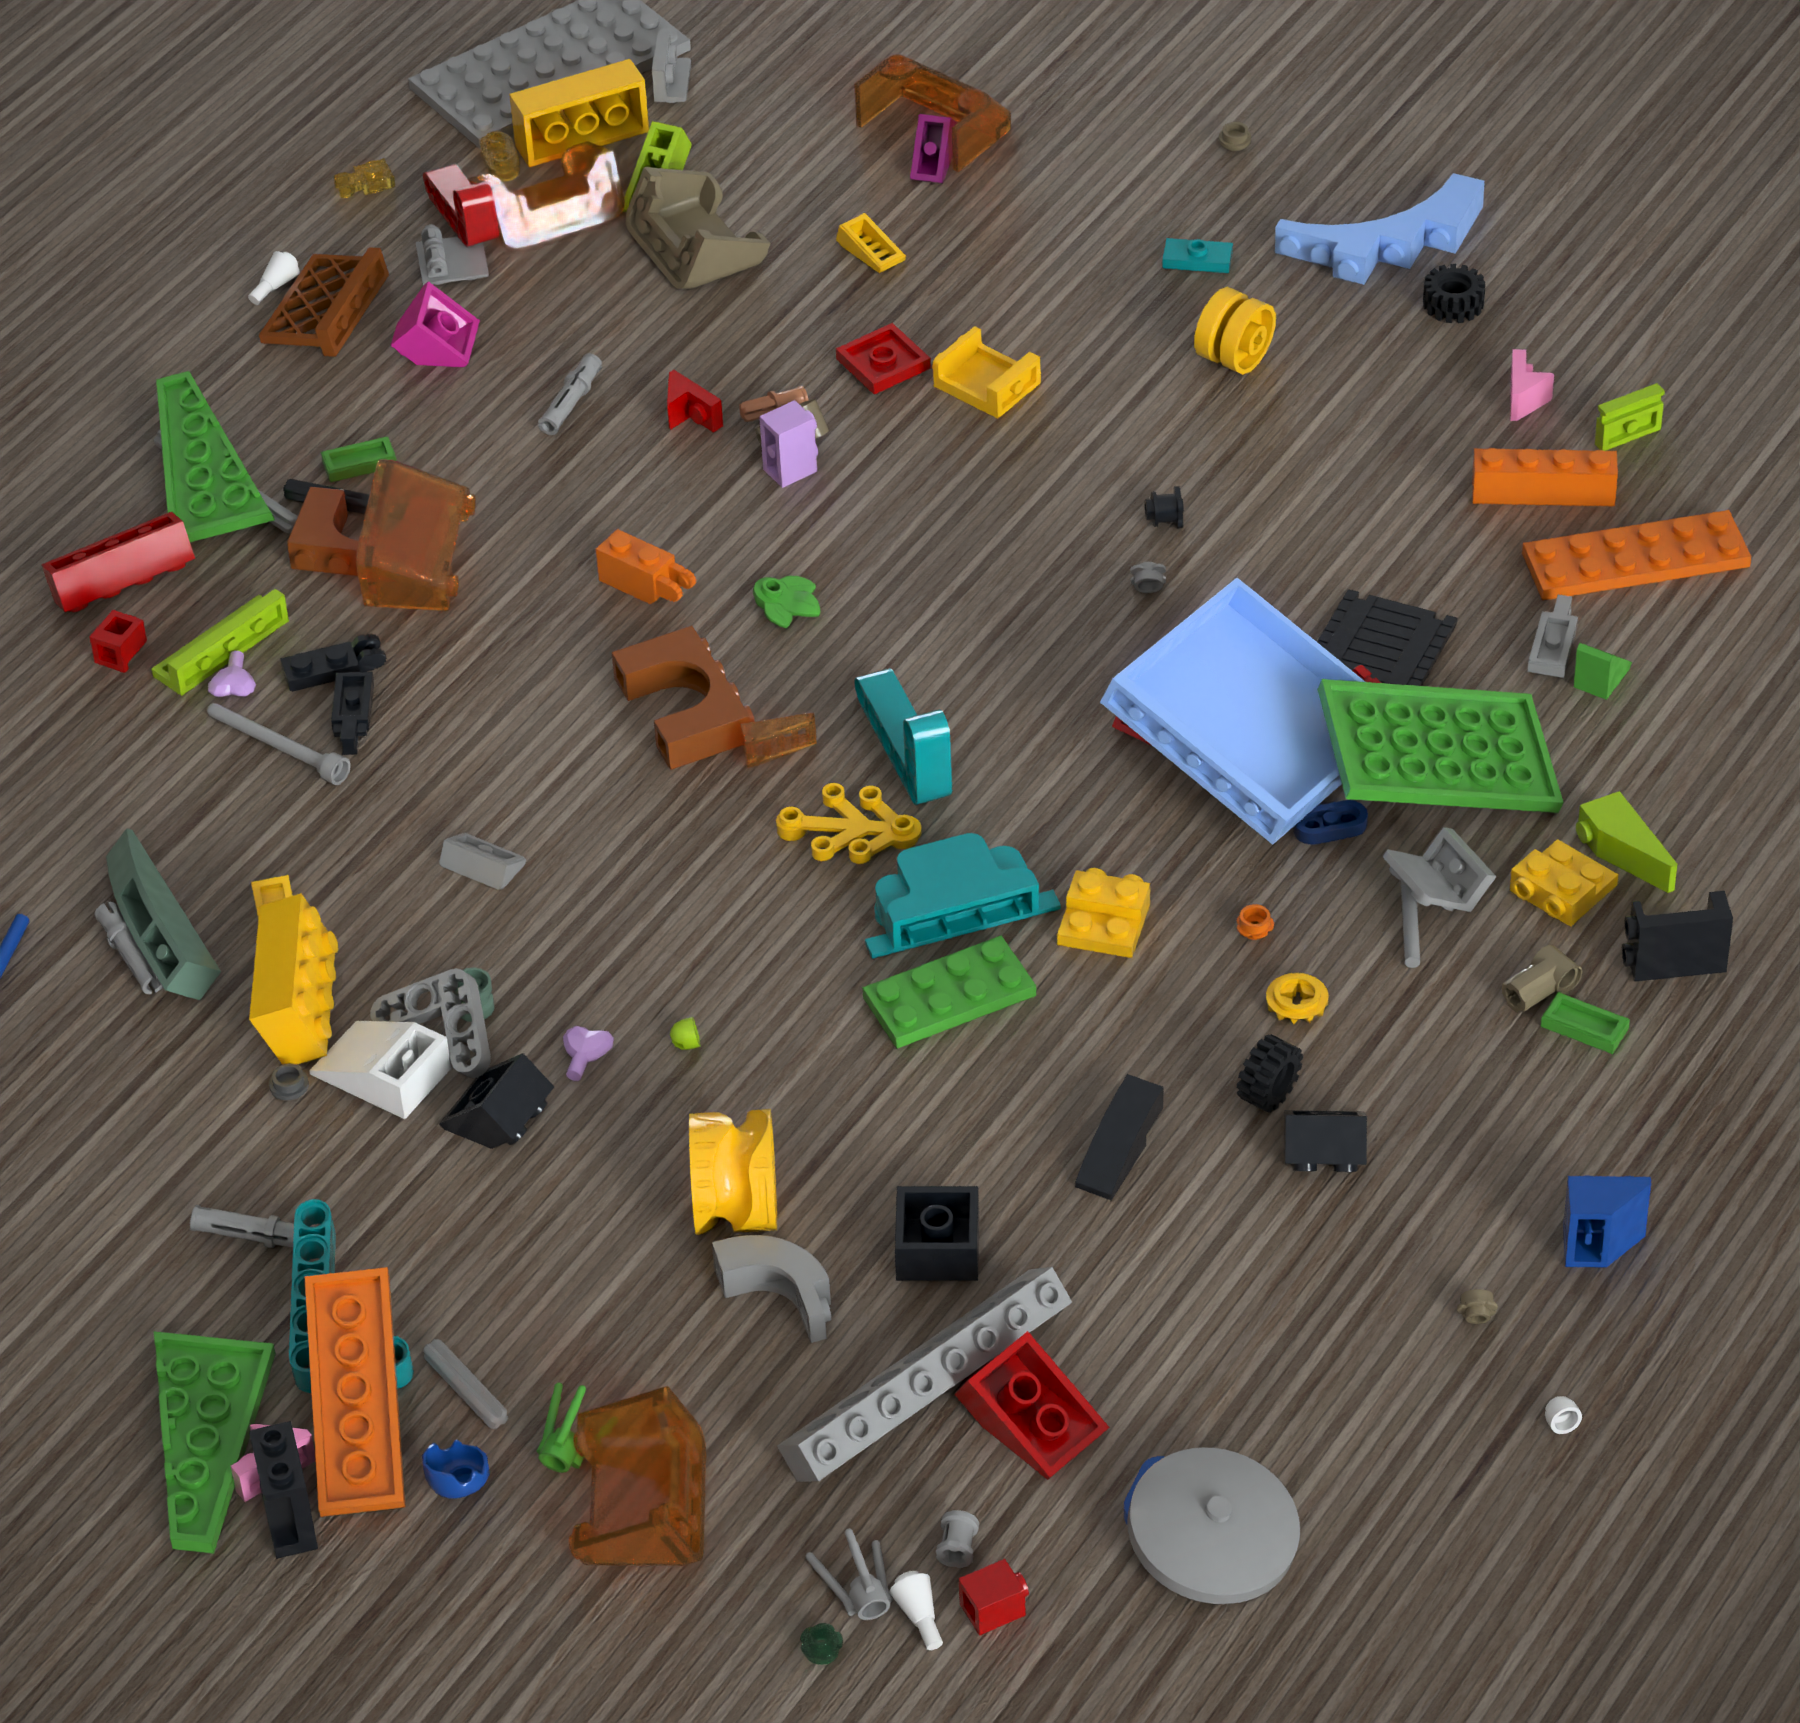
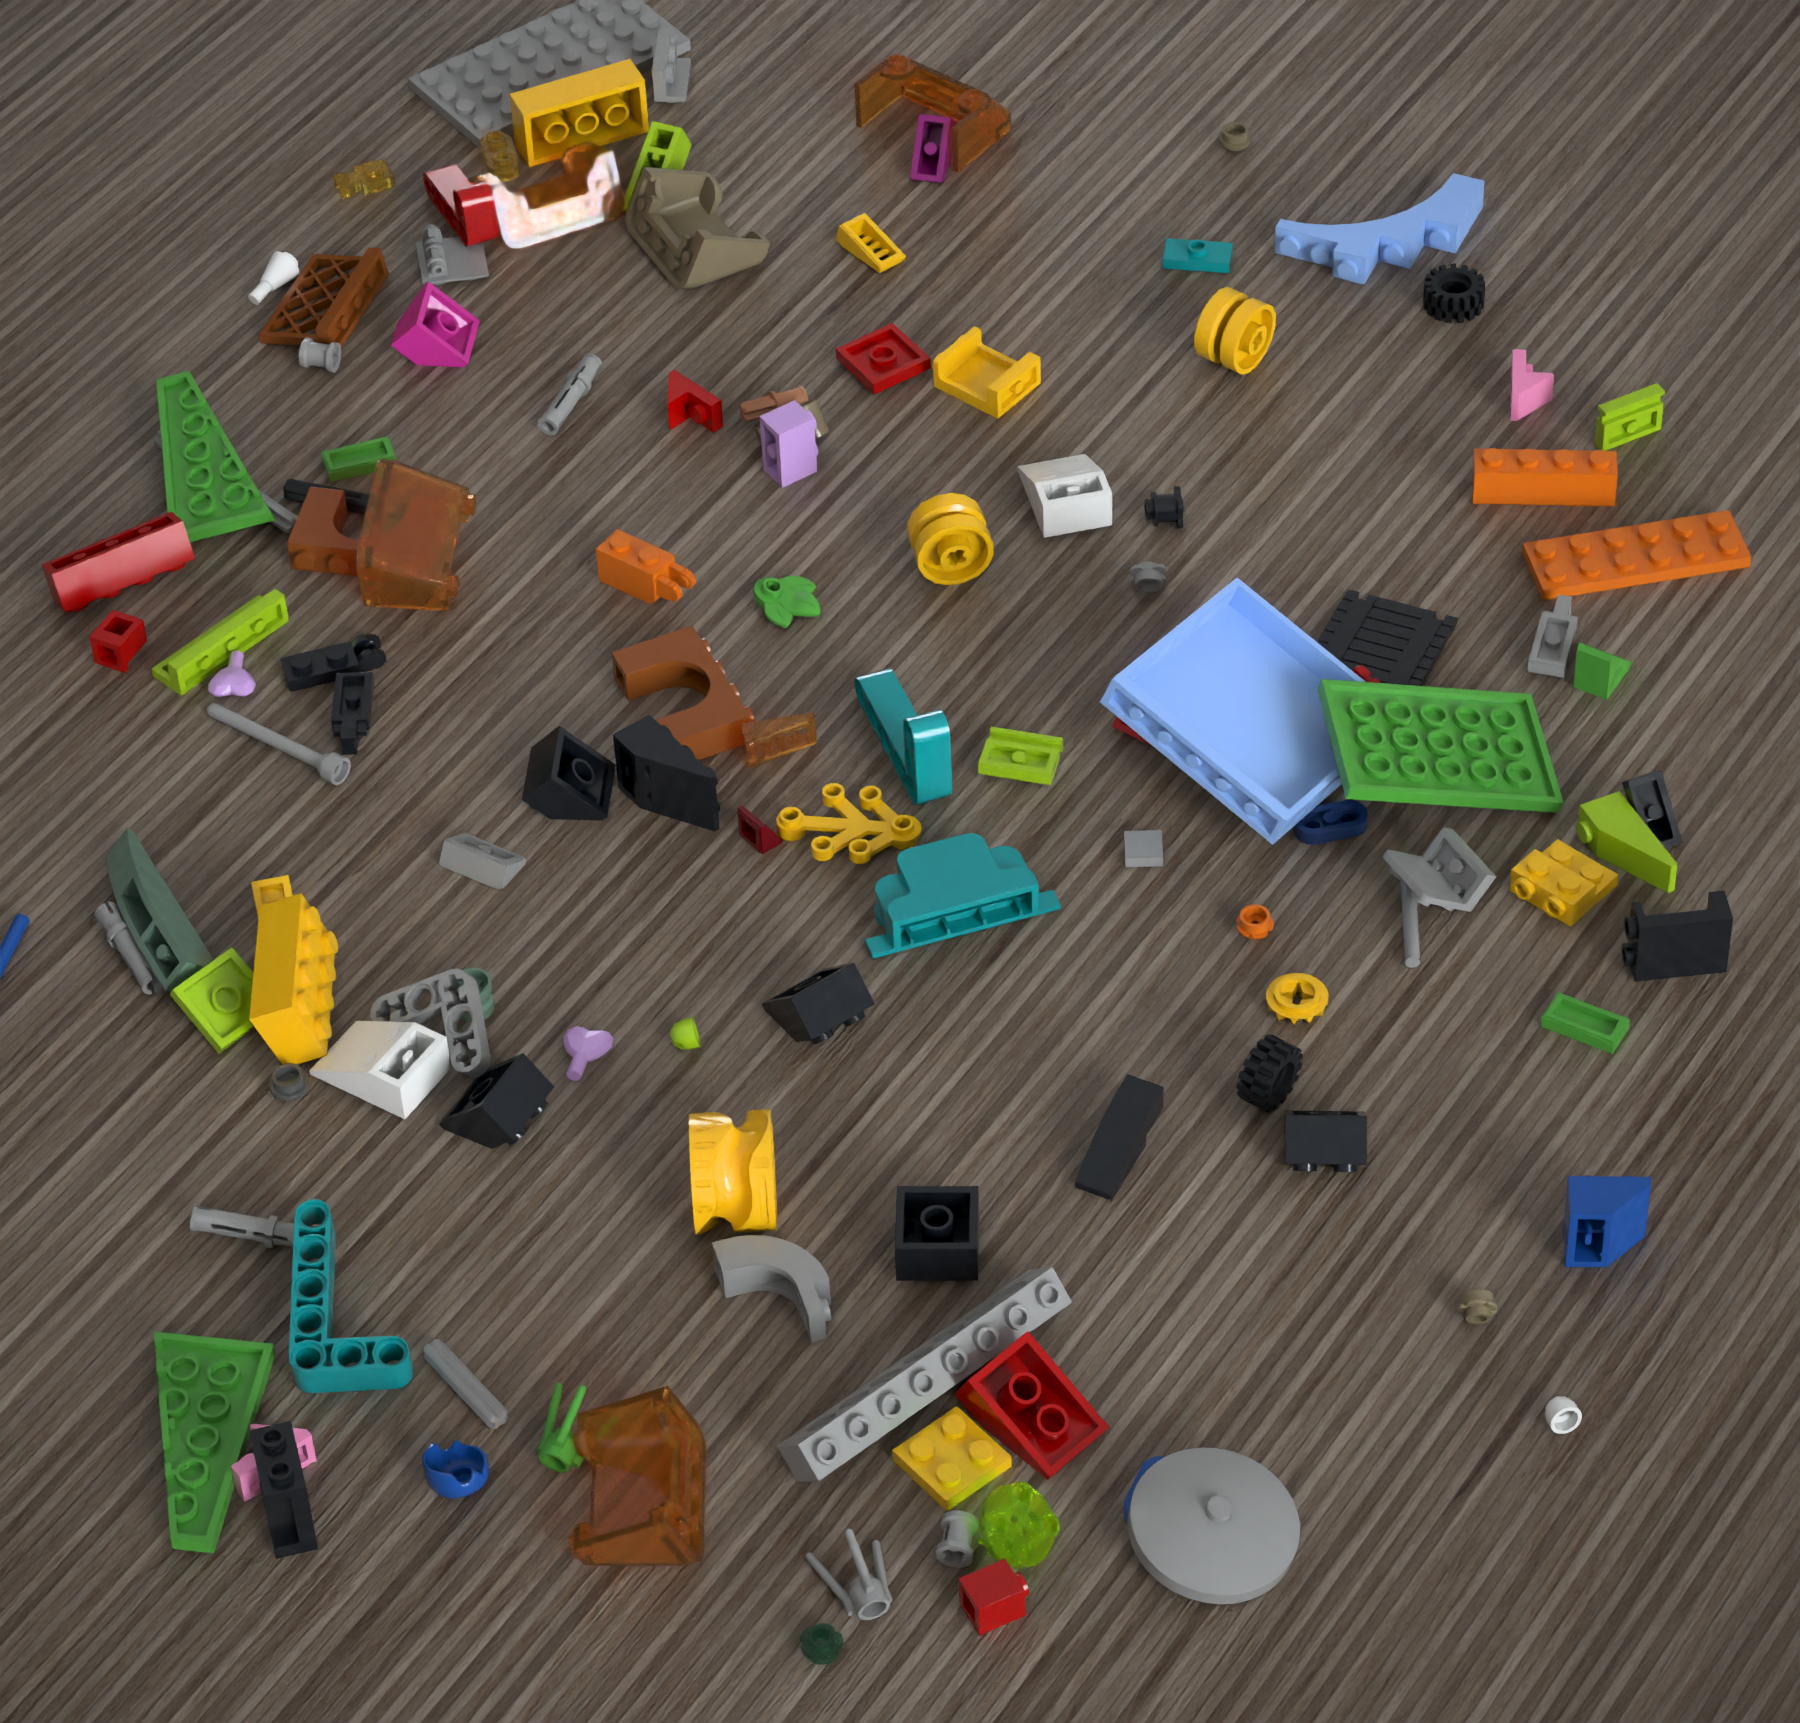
(219, 999): none -> lime plate
(320, 354): none -> light grey bush
(354, 1392): orange plate -> none
(568, 778): none -> black slope
(665, 775): none -> black slope
(756, 832): none -> dark red slope
(821, 1003): none -> black slope
(914, 1596): white cone -> none
(949, 991): bright green plate -> none
(950, 539): none -> yellow wheel
(951, 1458): none -> yellow plate
(1020, 755): none -> lime plate
(1029, 1514): none -> clear neon green plate
(1067, 494): none -> white slope
(1104, 912): yellow plate -> none
(1143, 848): none -> light grey tile
(1547, 973): dark tan piece -> none
(1652, 803): none -> black slope

